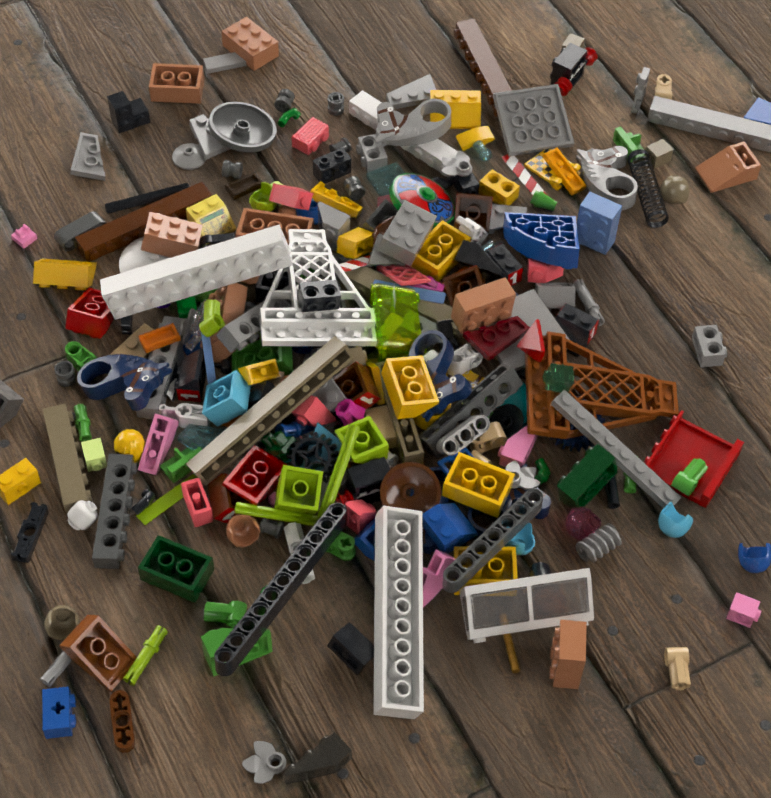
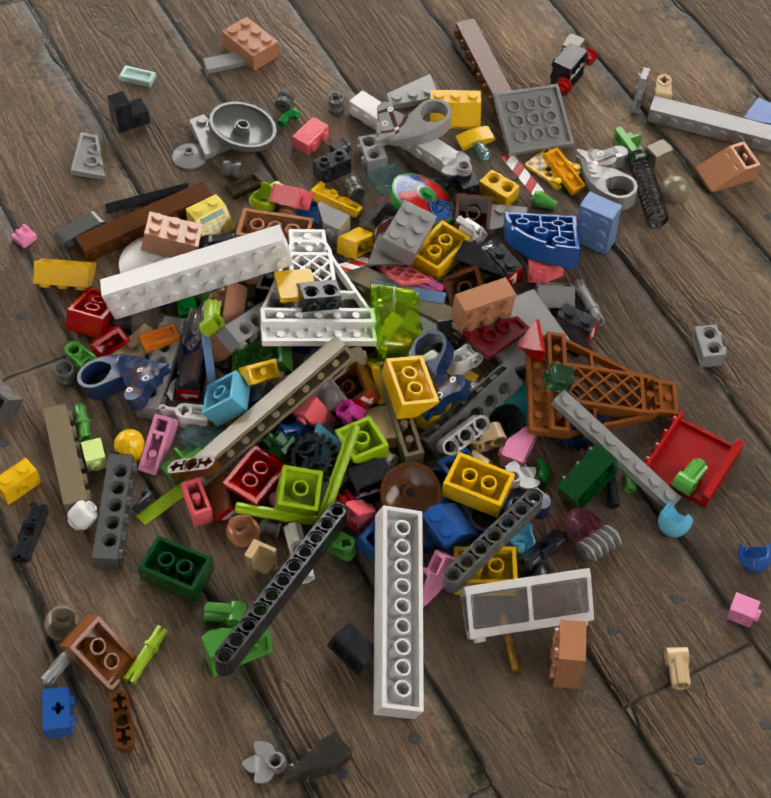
(109, 341): none -> red slope
(137, 76): none -> light aqua tile
(176, 83): nougat brick -> none
(203, 465): none -> reddish brown beam
(260, 559): none -> tan panel
(288, 282): none -> yellow tile
(542, 549): none -> black piece

